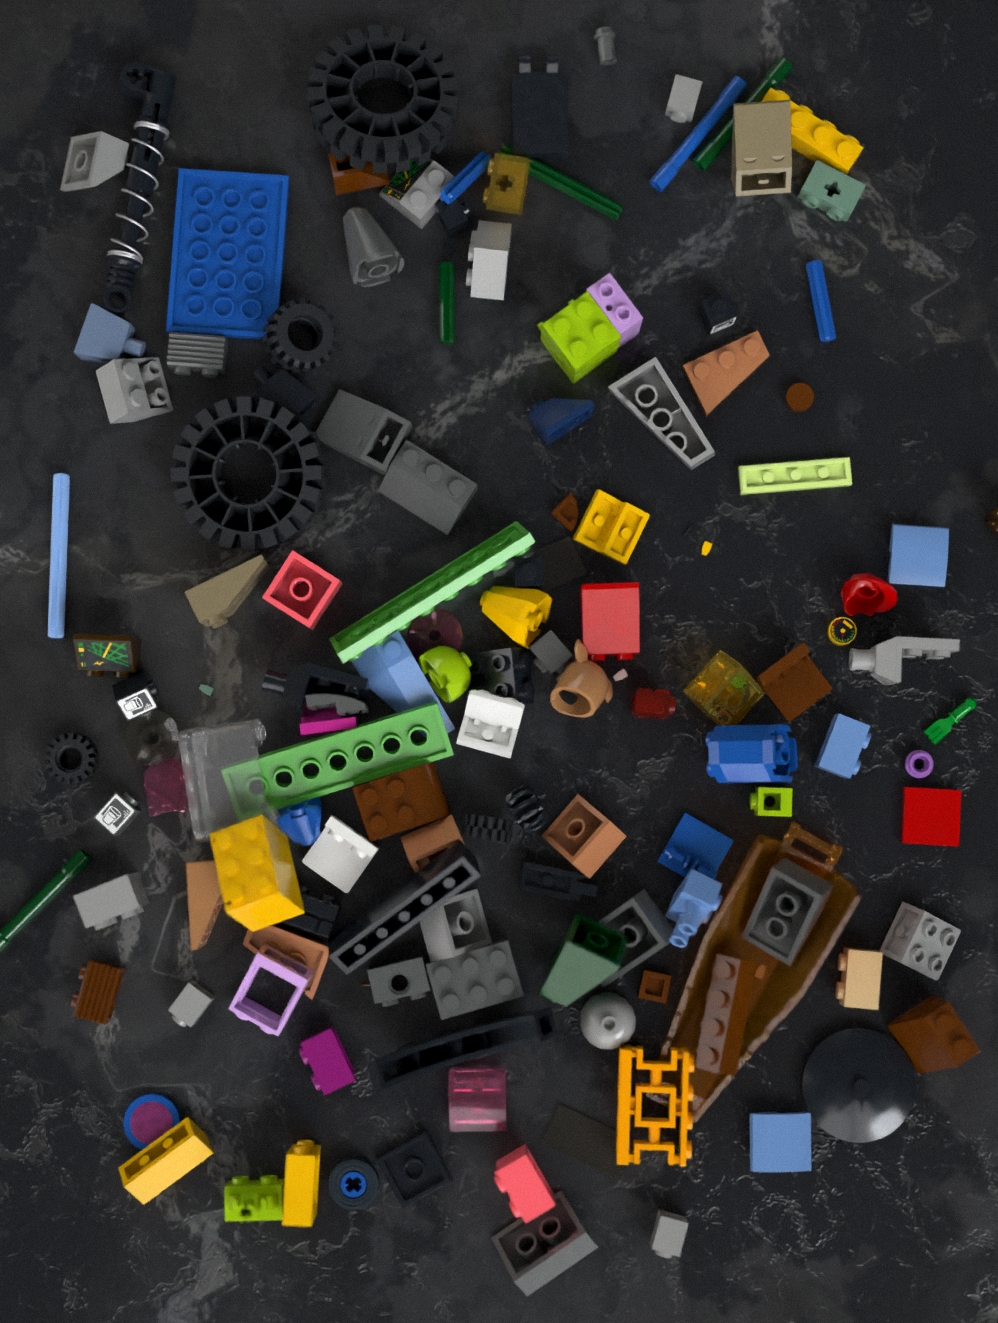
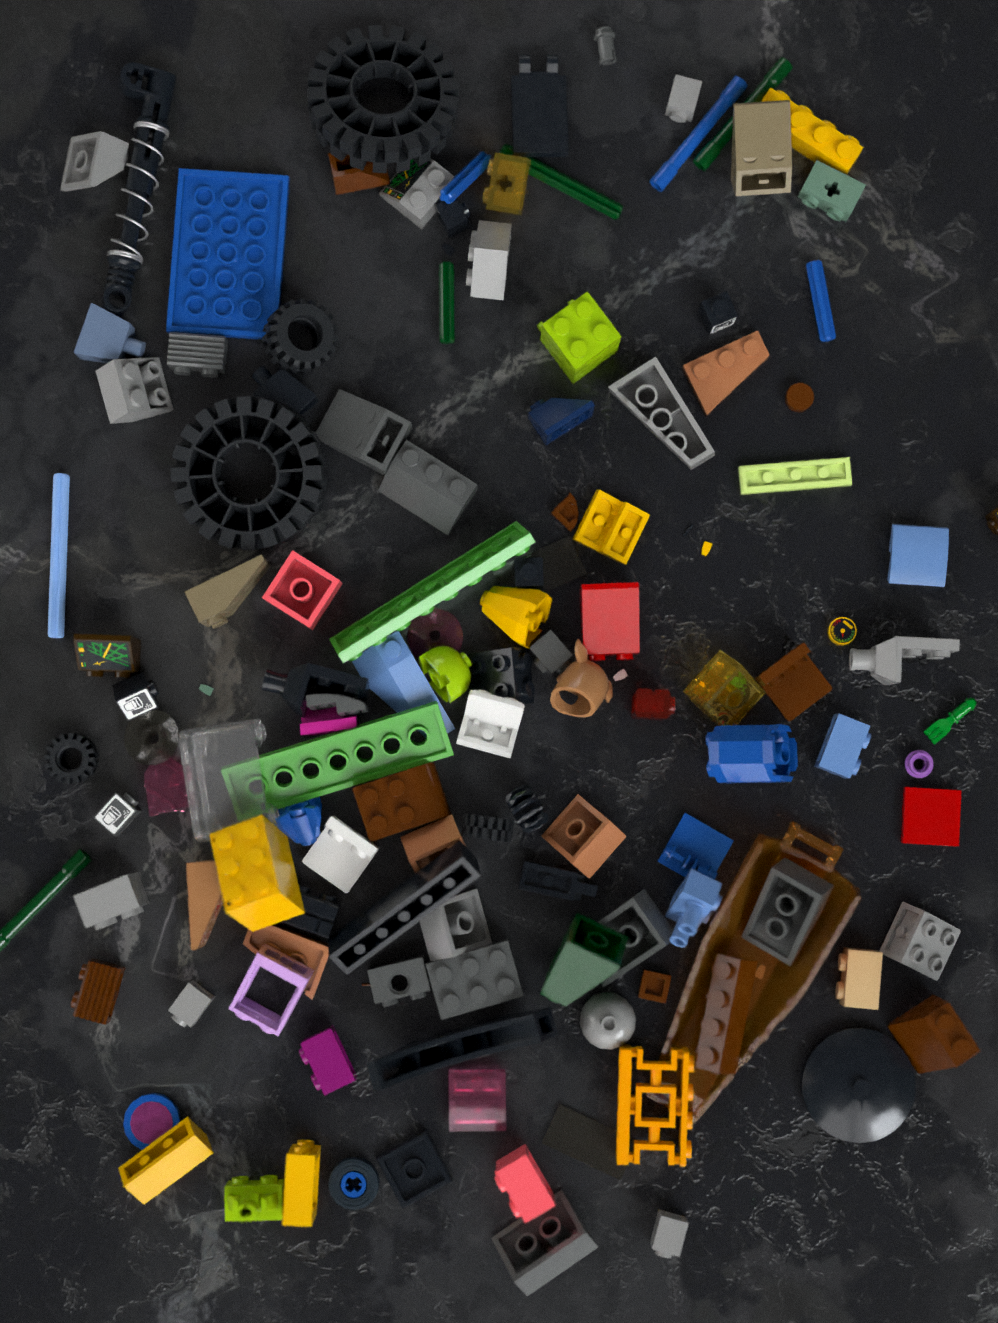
(369, 249): dark grey cone -> none
(616, 307): lavender window -> none
(780, 1142): medium blue slope -> none
(782, 801): lime brick -> none
(867, 594): red piece -> none

